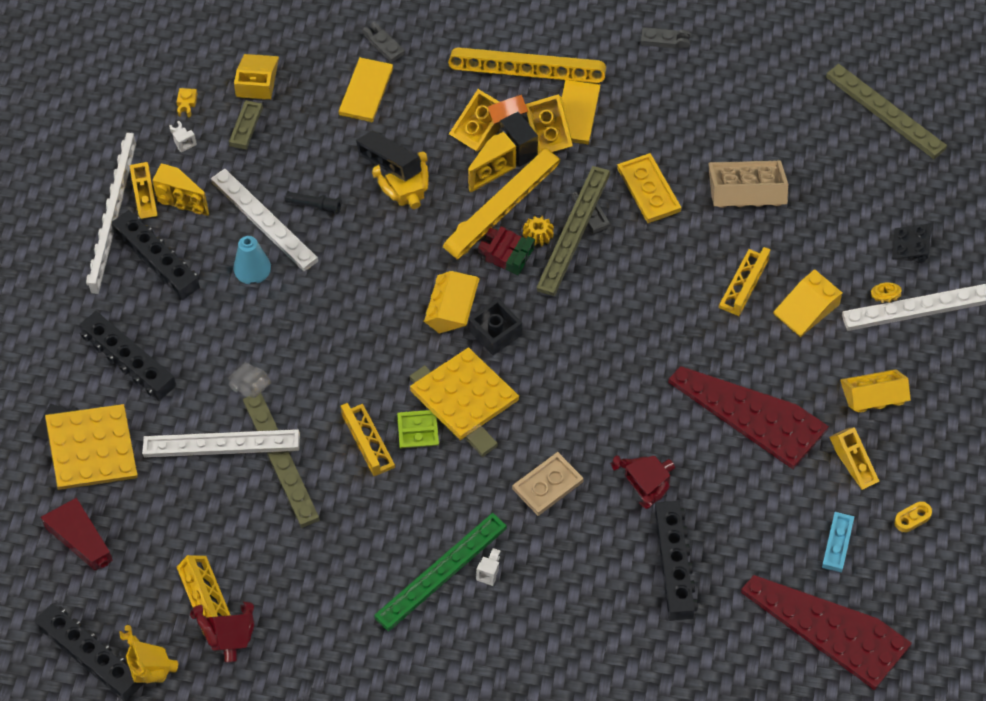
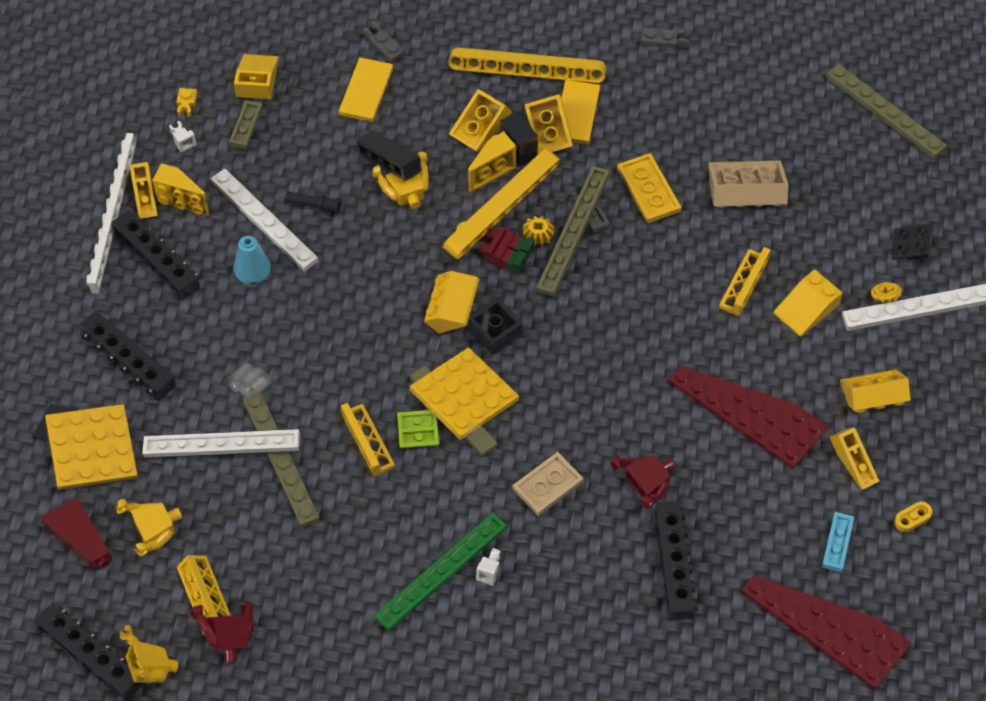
(152, 523): none -> yellow torso
(506, 108): orange slope -> none

